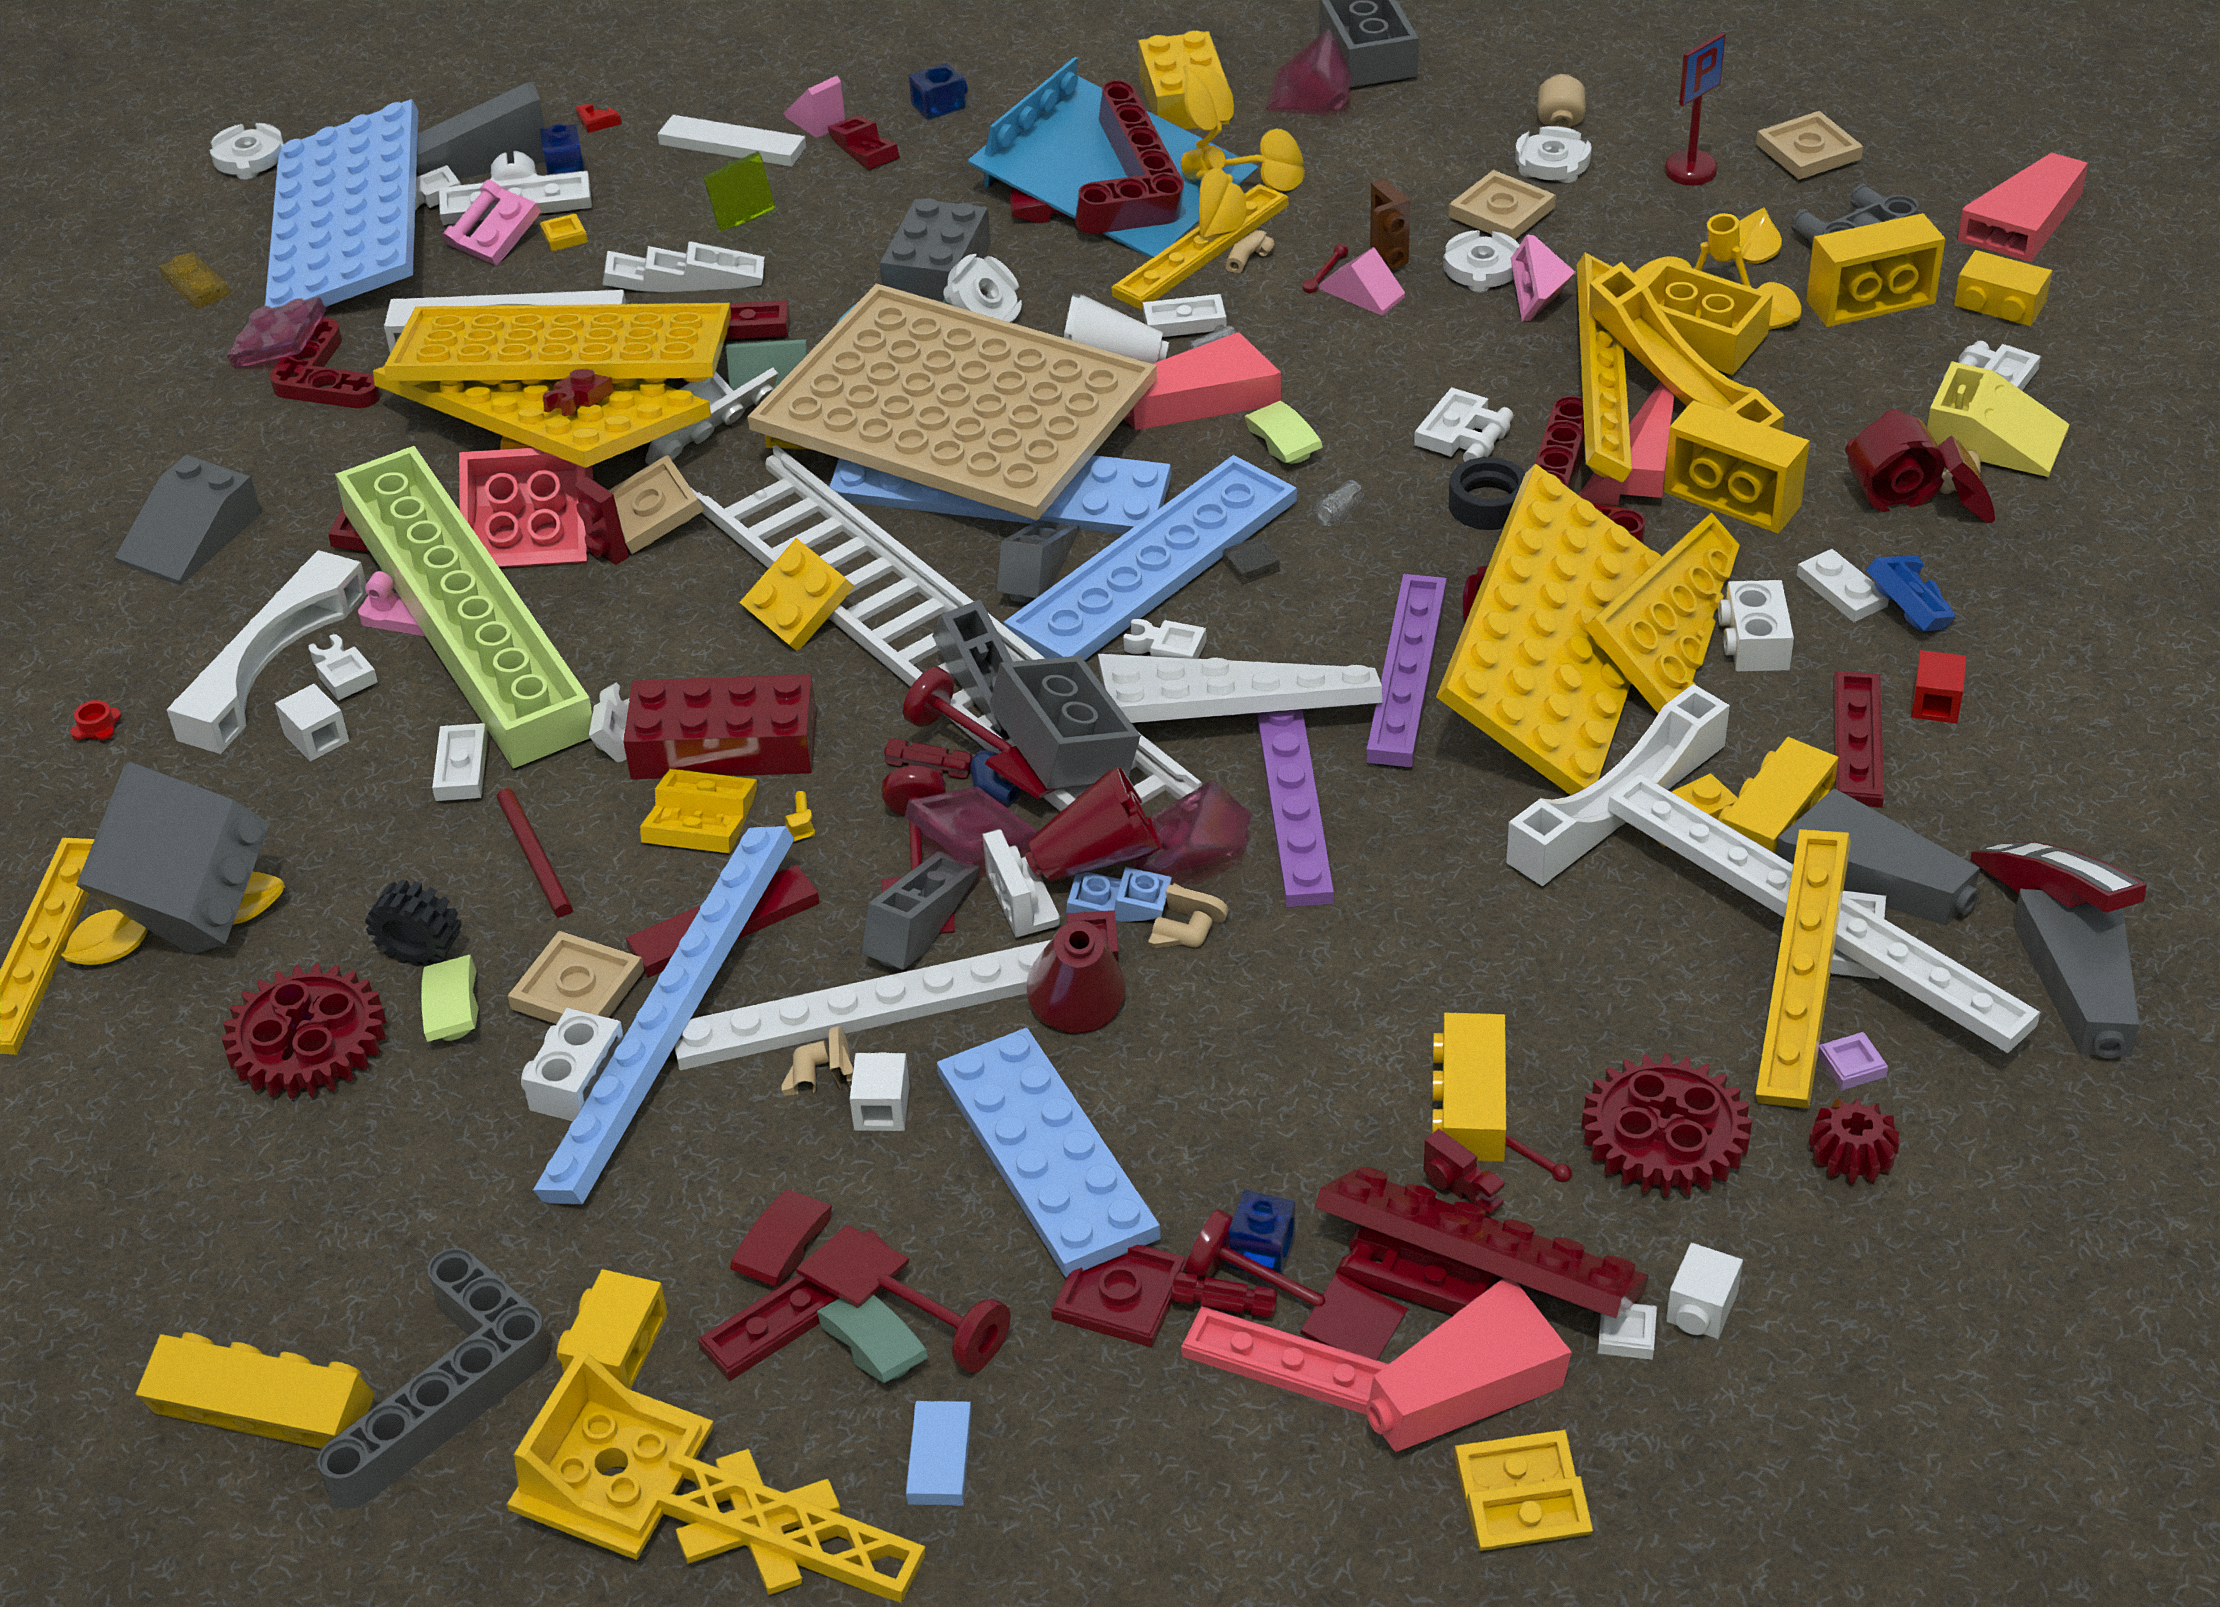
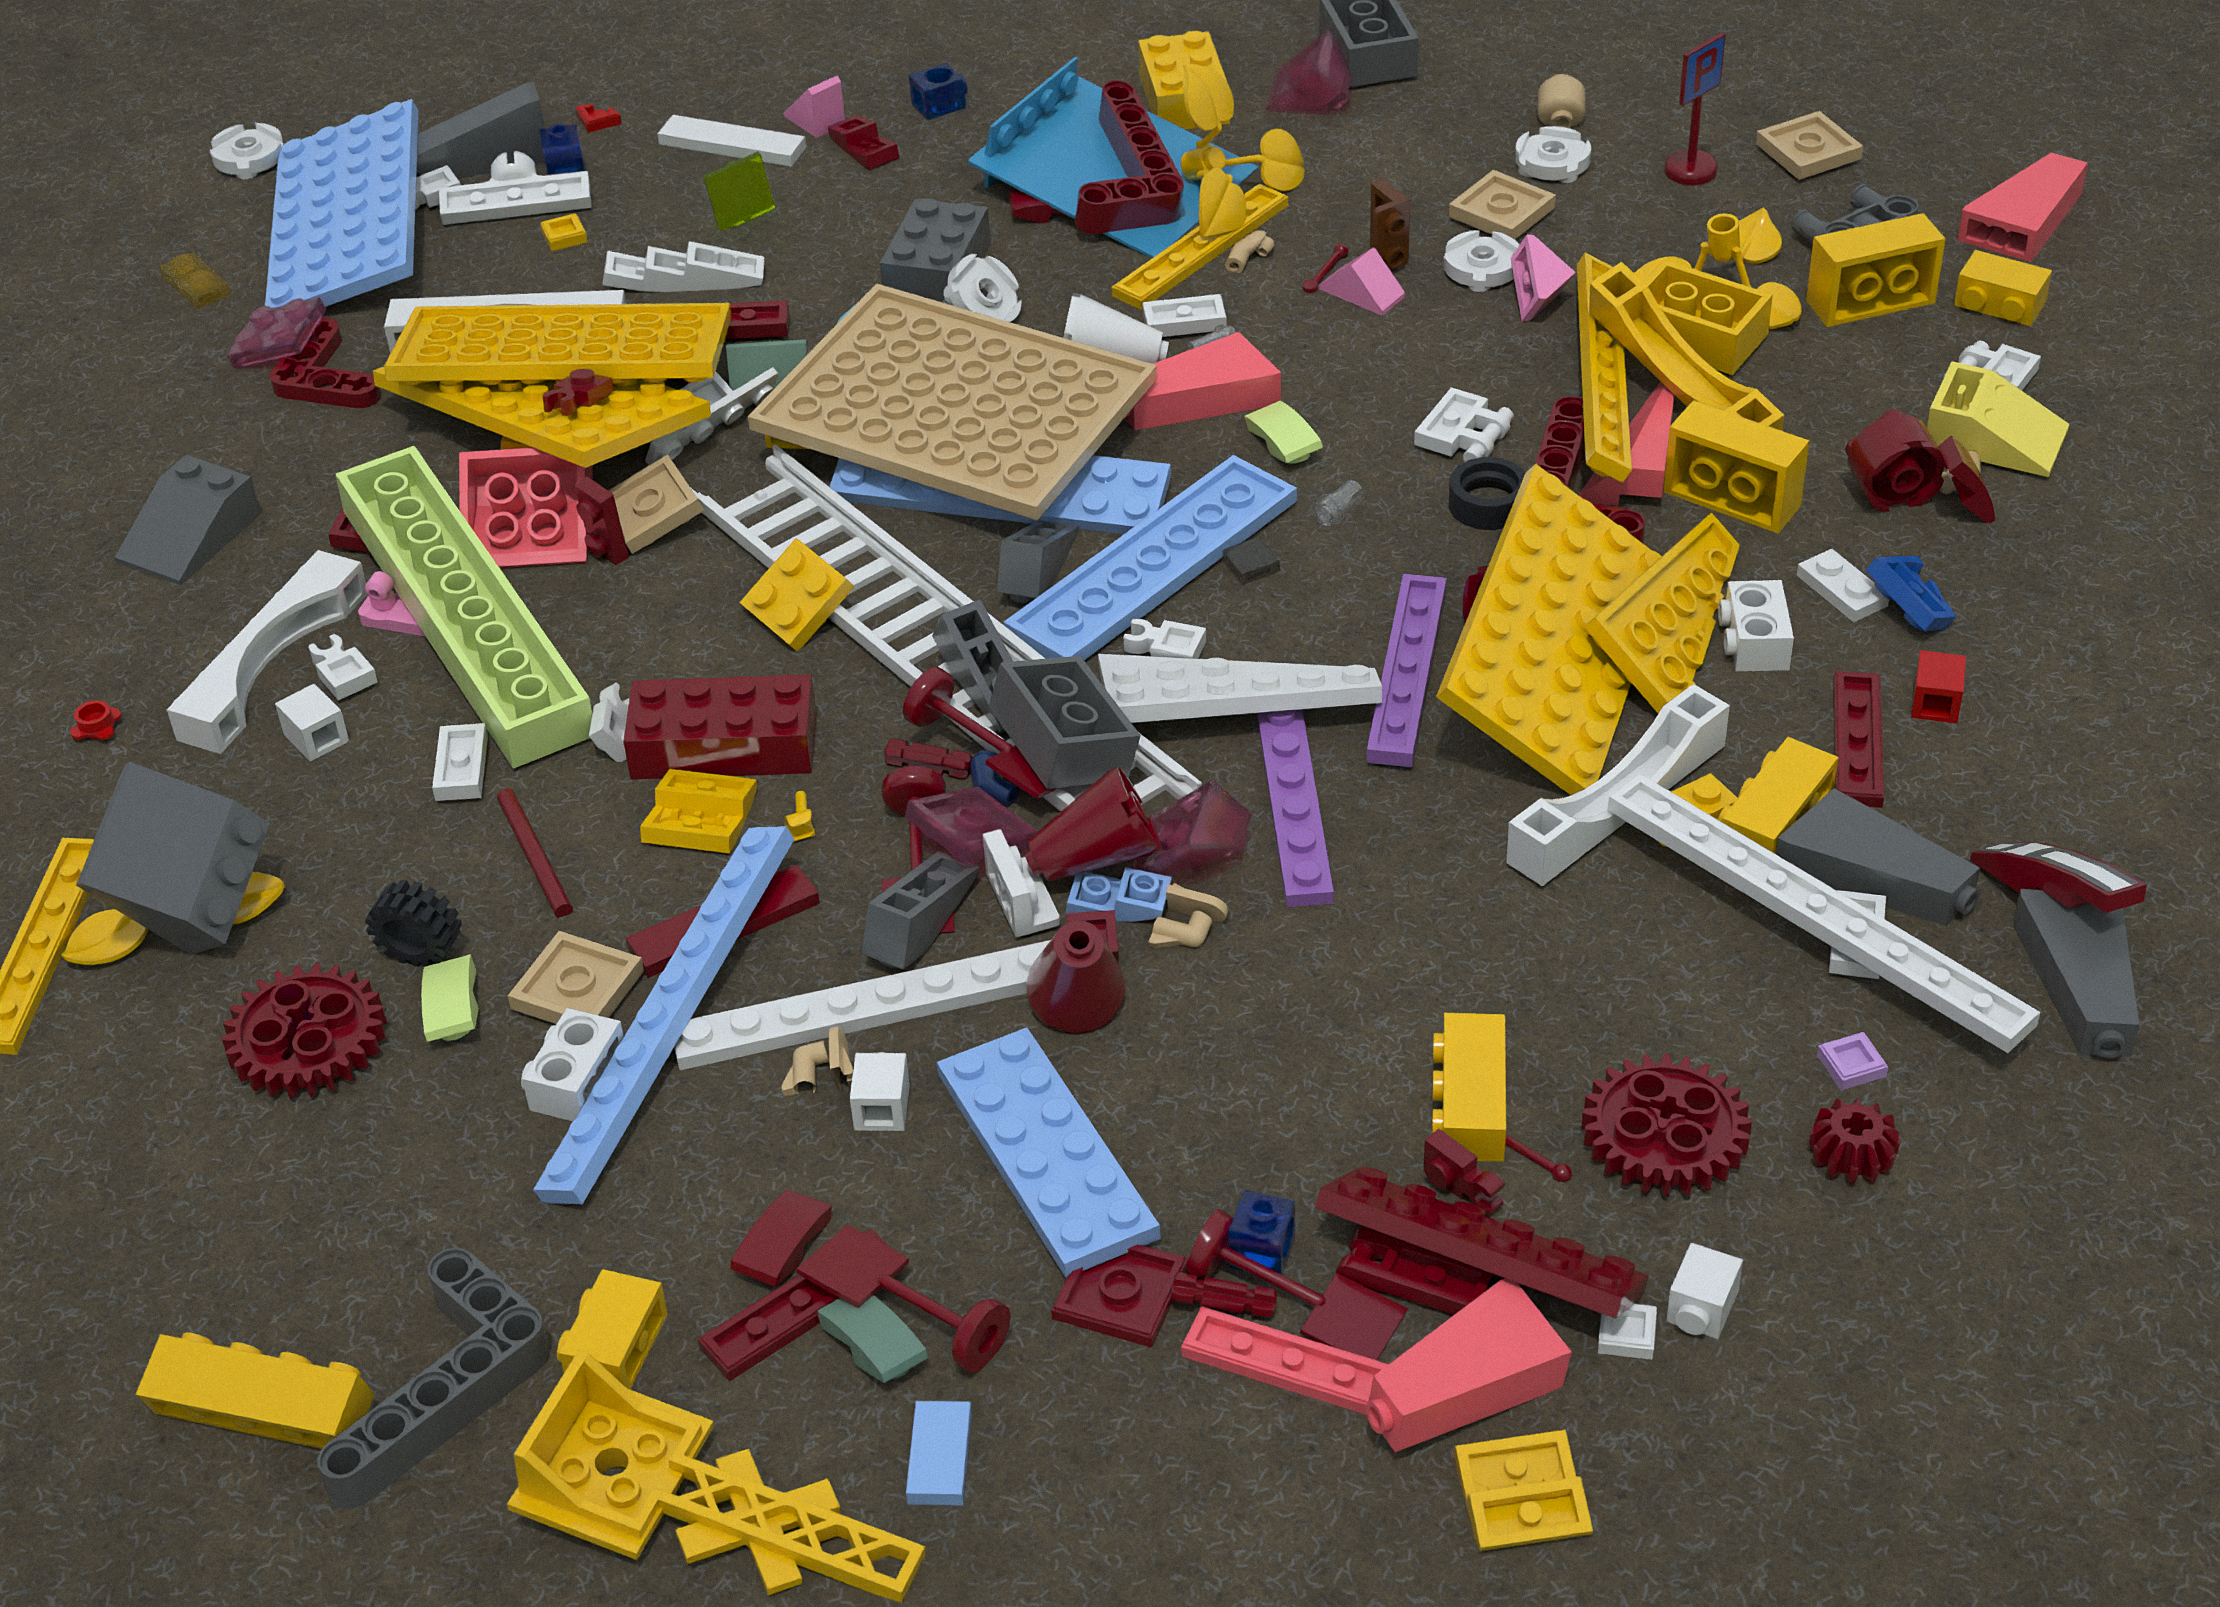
(499, 229): bright pink plate -> none
(1803, 969): yellow plate -> none

